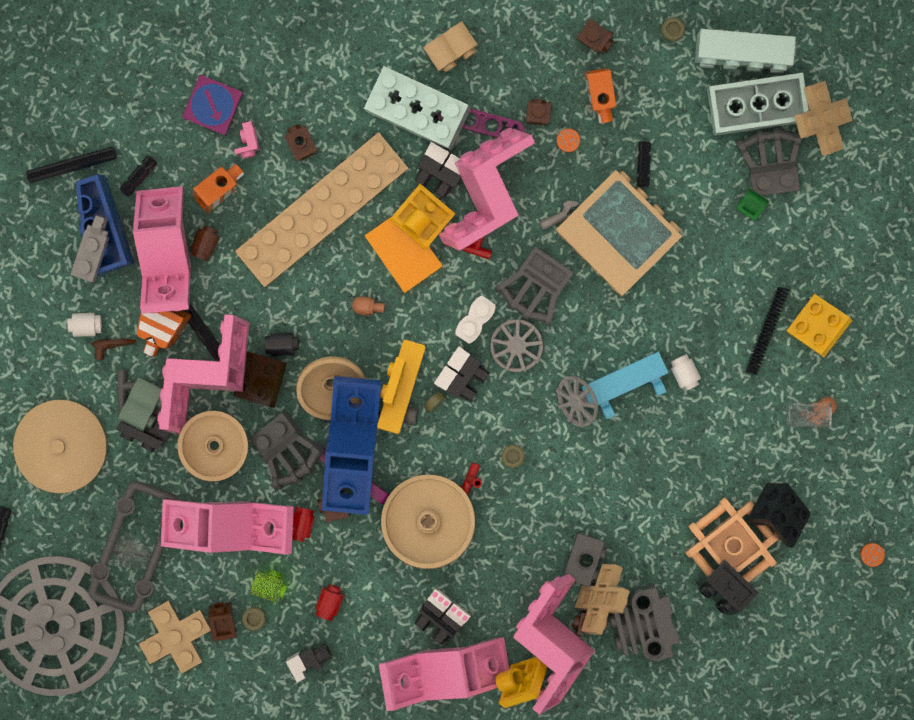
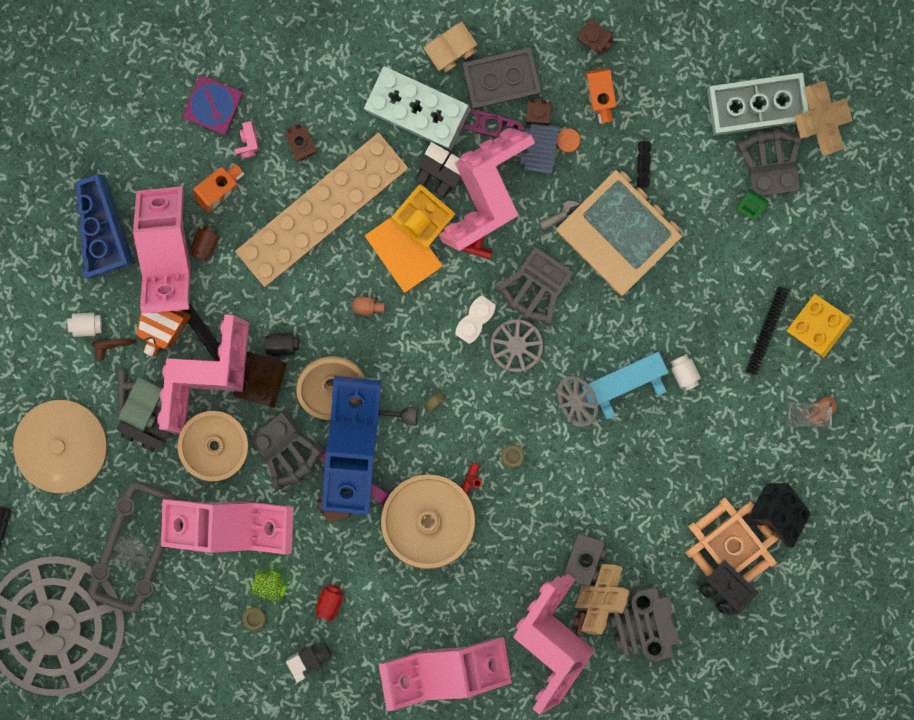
(71, 164): black axle -> none
(91, 250): light grey hinge -> none
(138, 175): black axle -> none
(175, 636): tan plate -> none
(222, 621): reddish brown bracket -> none
(302, 523): red brick -> none
(400, 386): yellow bracket -> none
(448, 623): hips -> none
(456, 384): black hips -> none
(501, 78): none -> dark grey plate
(521, 682): yellow plate -> none
(540, 156): none -> sand blue brick
(673, 29): olive tile -> none
(744, 50): light aqua brick -> none
(872, 554): orange tile -> none

